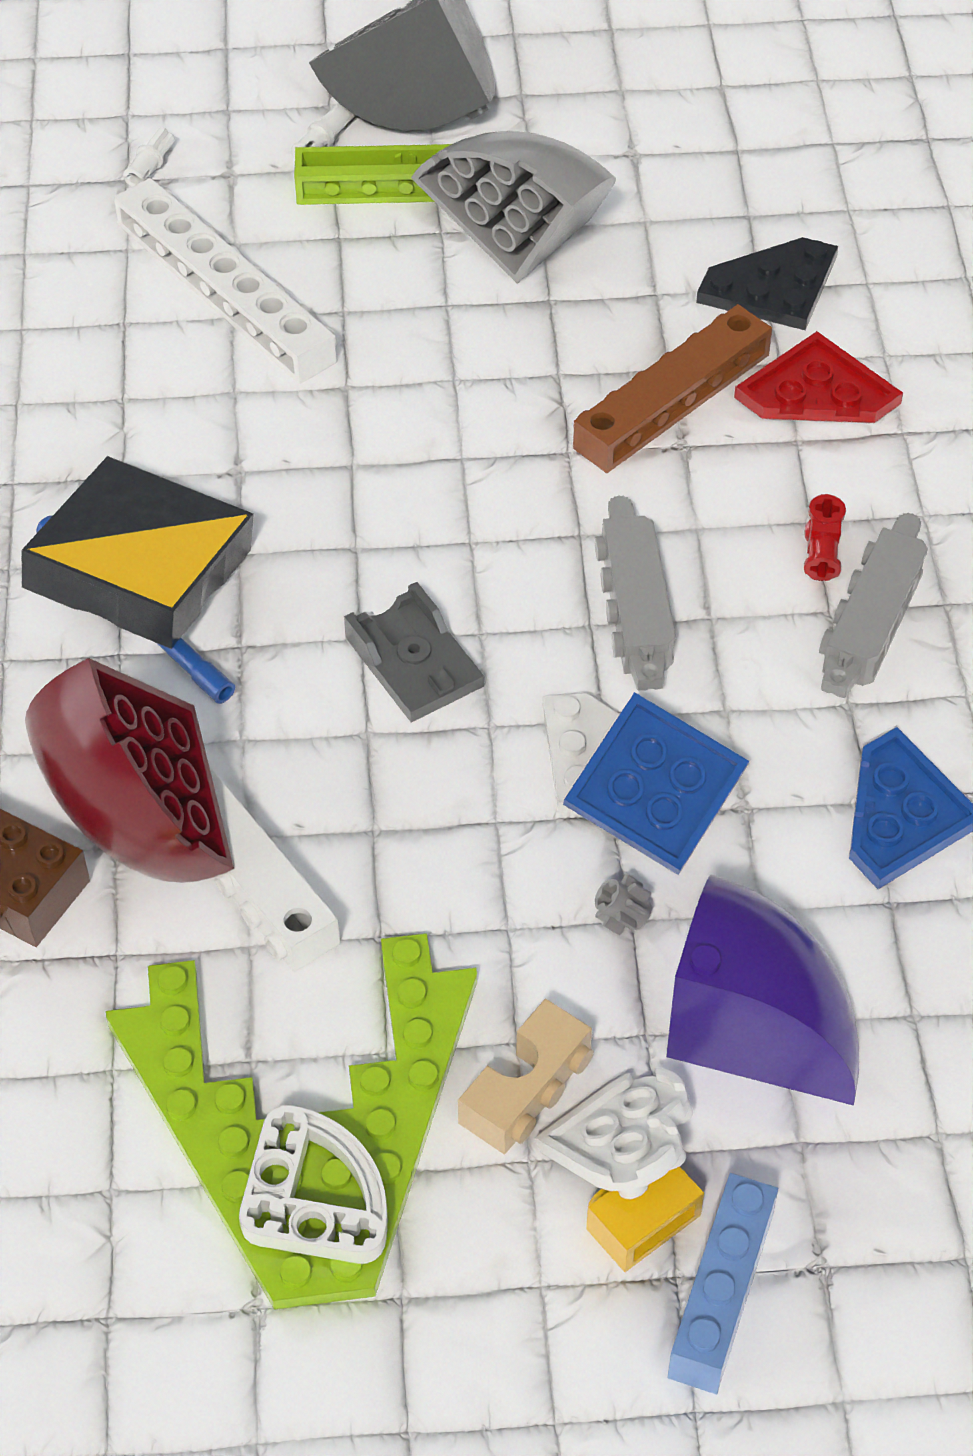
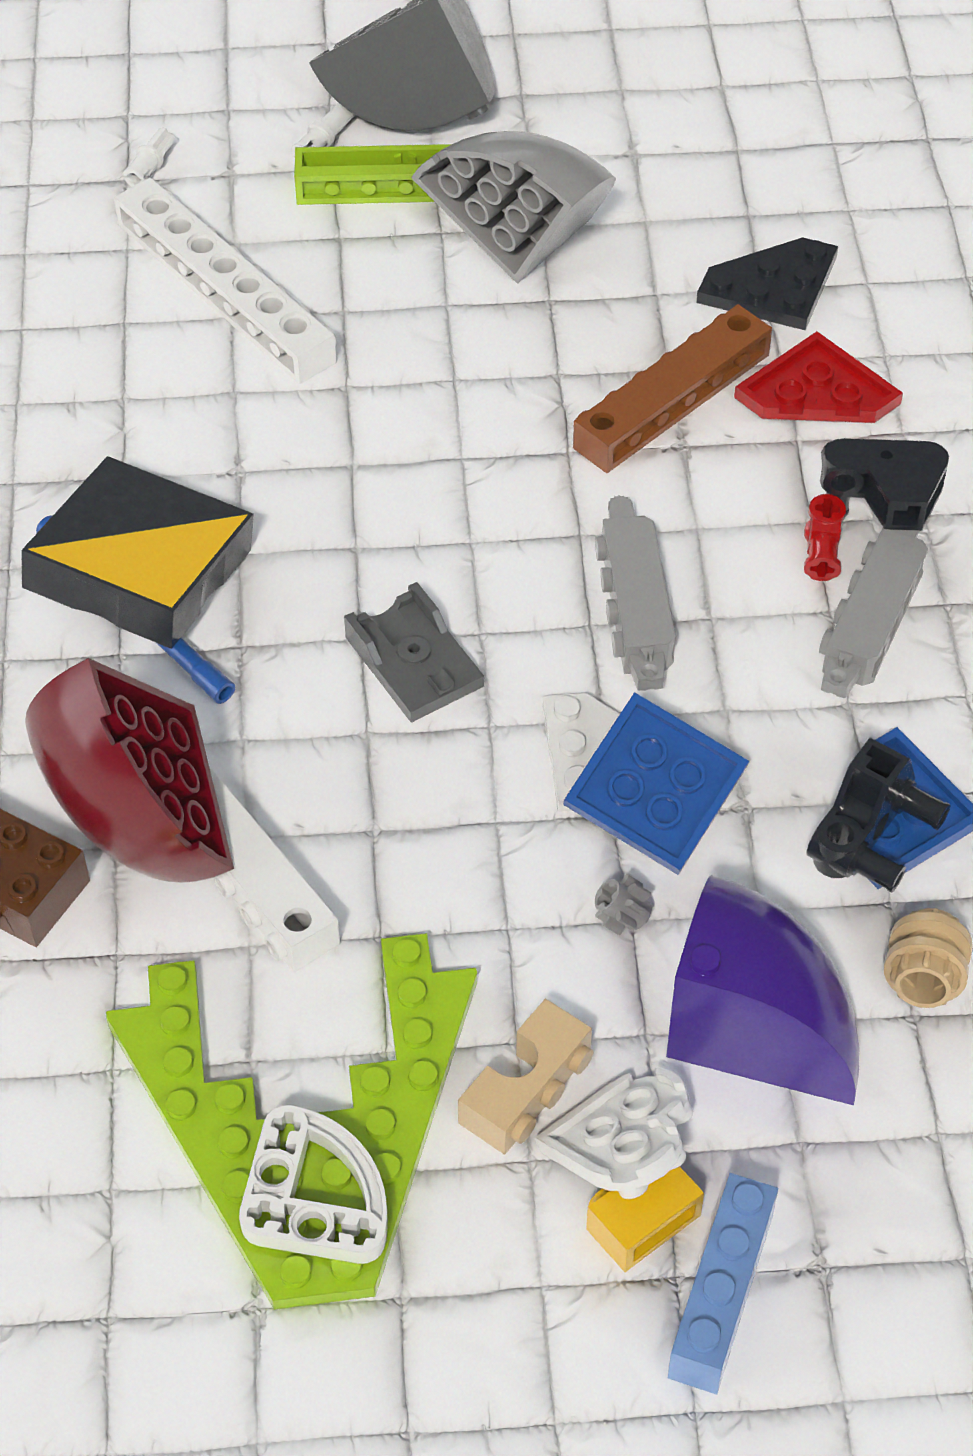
(869, 798): none -> black piece
(893, 476): none -> black piece
(928, 958): none -> tan piece

